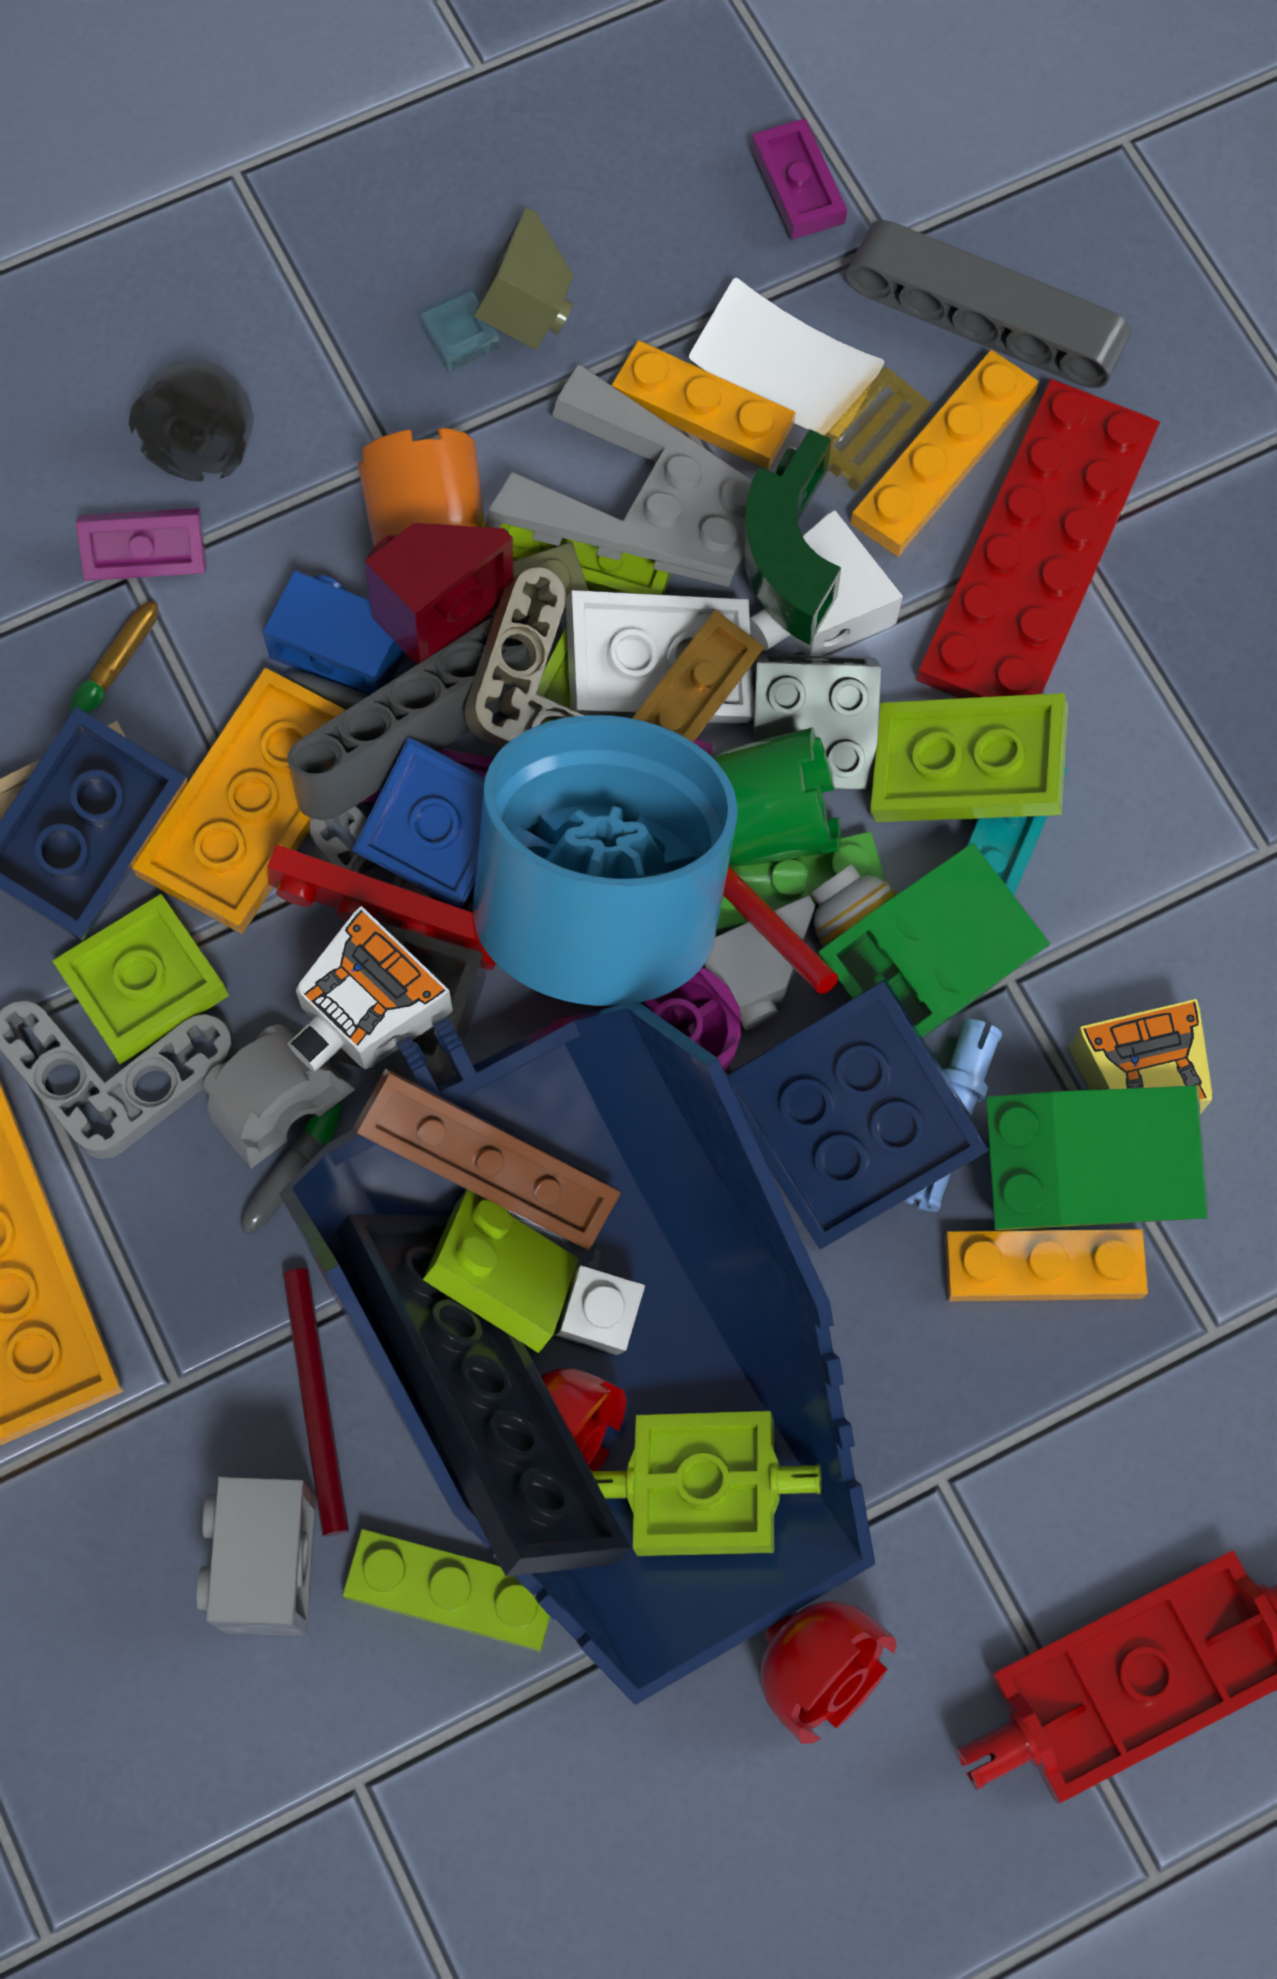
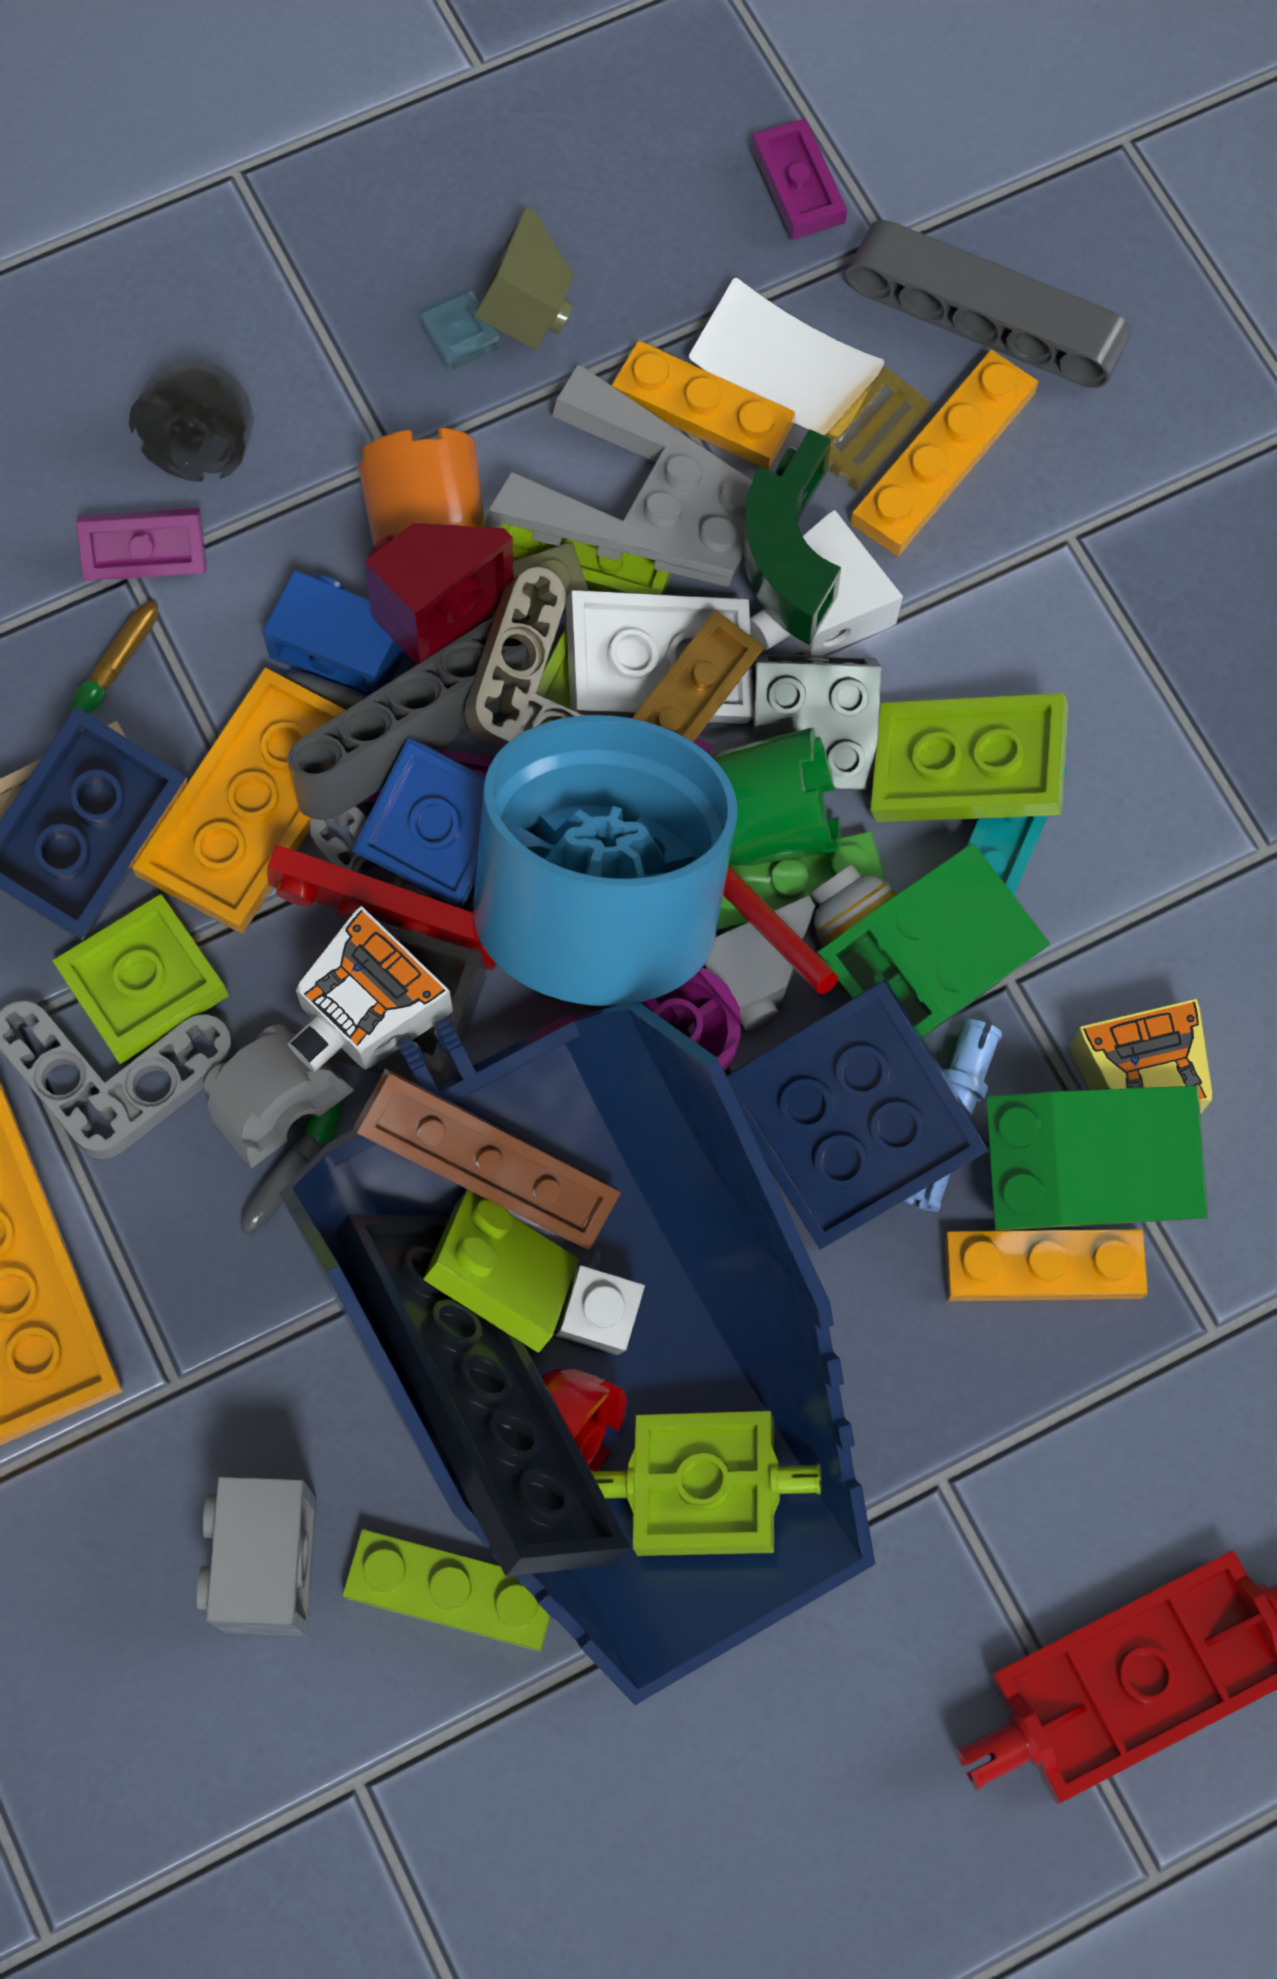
(315, 1403): dark red bar -> none
(822, 1665): red cylinder -> none
(1039, 547): red plate -> none

